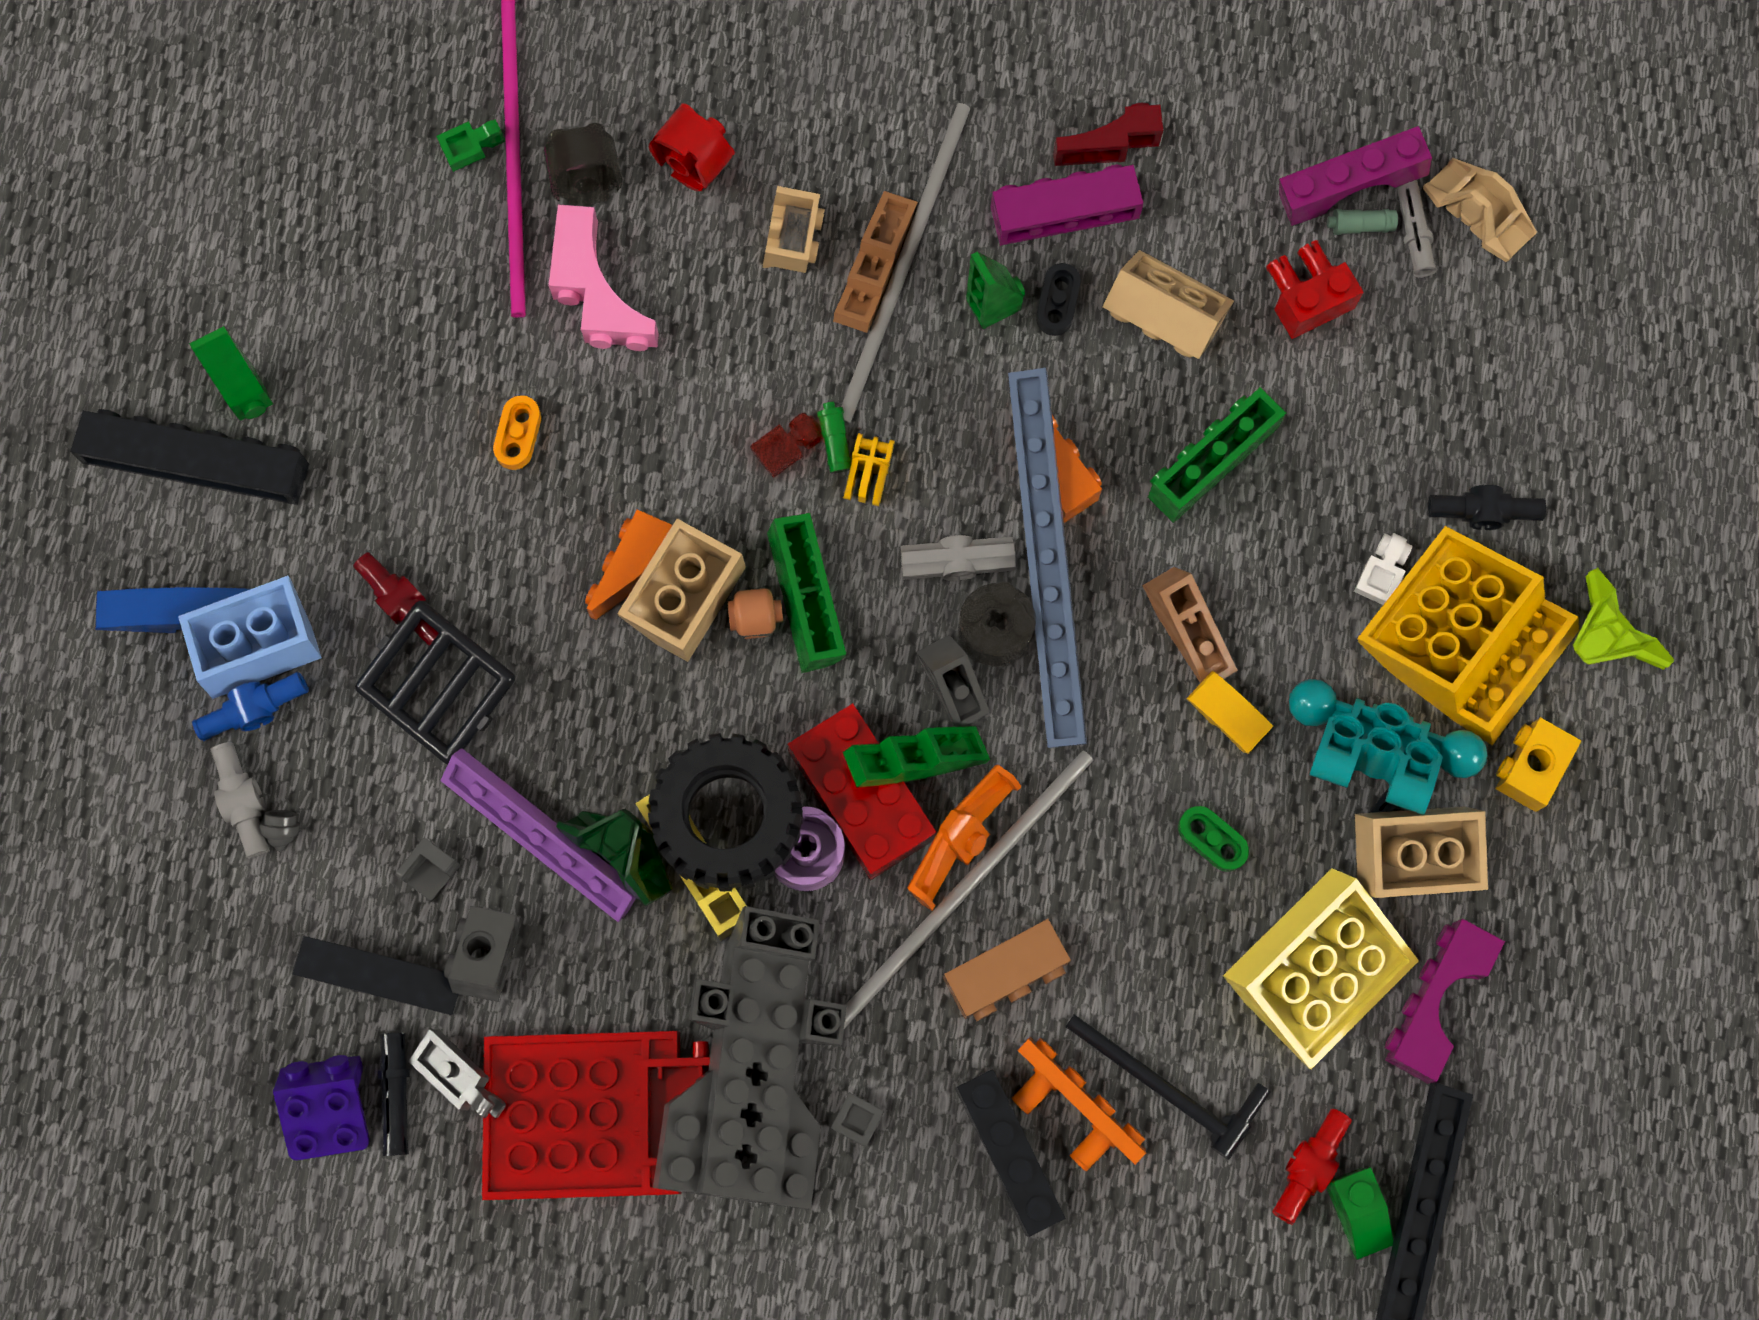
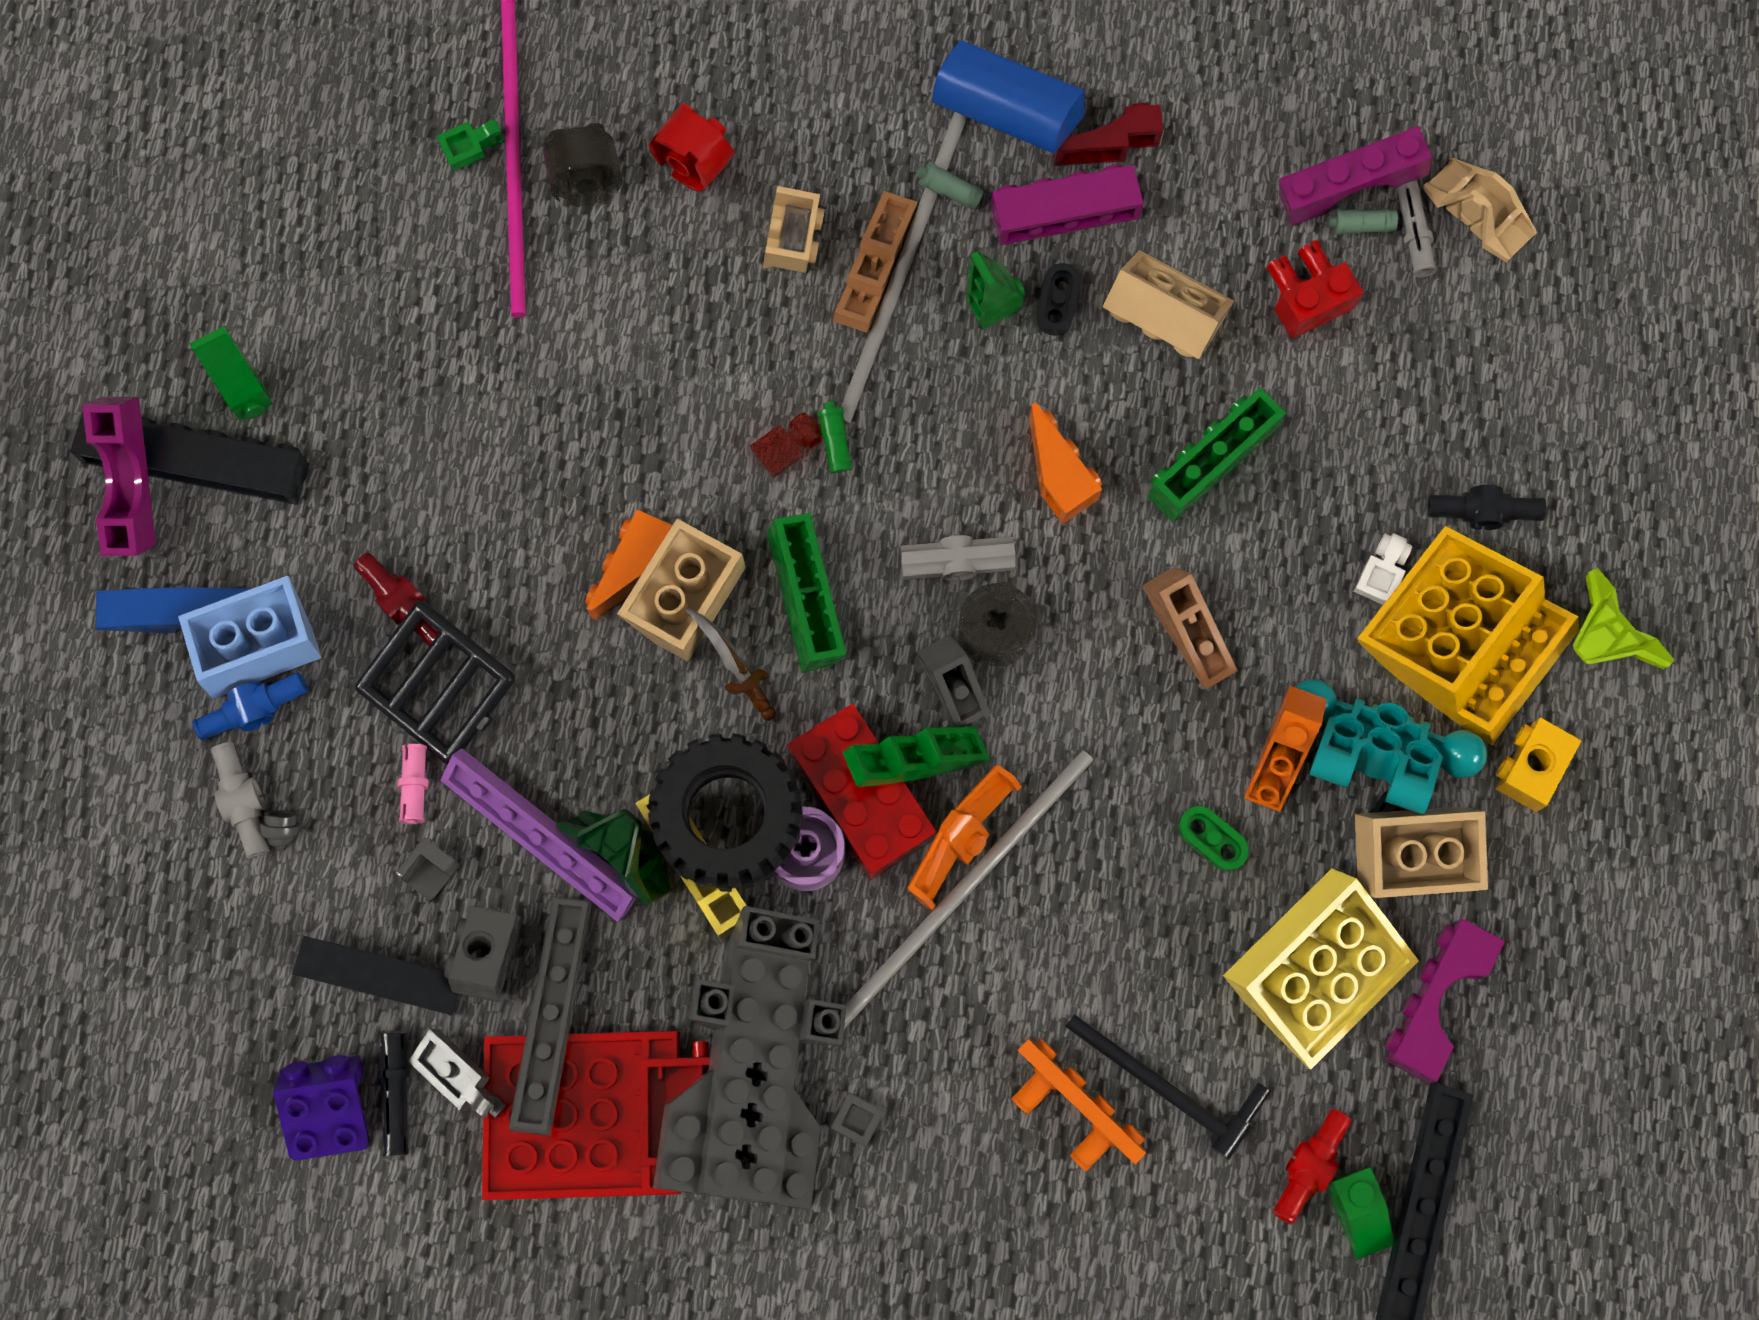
(126, 515): none -> magenta arch
(413, 784): none -> bright pink pin
(517, 434): light orange plate -> none
(551, 1017): none -> dark grey tile
(578, 278): bright pink arch -> none
(747, 680): none -> piece
(754, 613): nougat head -> none
(869, 465): yellow arm -> none
(949, 185): none -> sand green piece
(1007, 971): medium nougat brick -> none
(1008, 96): none -> blue brick
(1010, 1153): black arch -> none
(1047, 558): sand blue plate -> none
(1230, 712): yellow slope -> none
(1286, 748): none -> orange slope

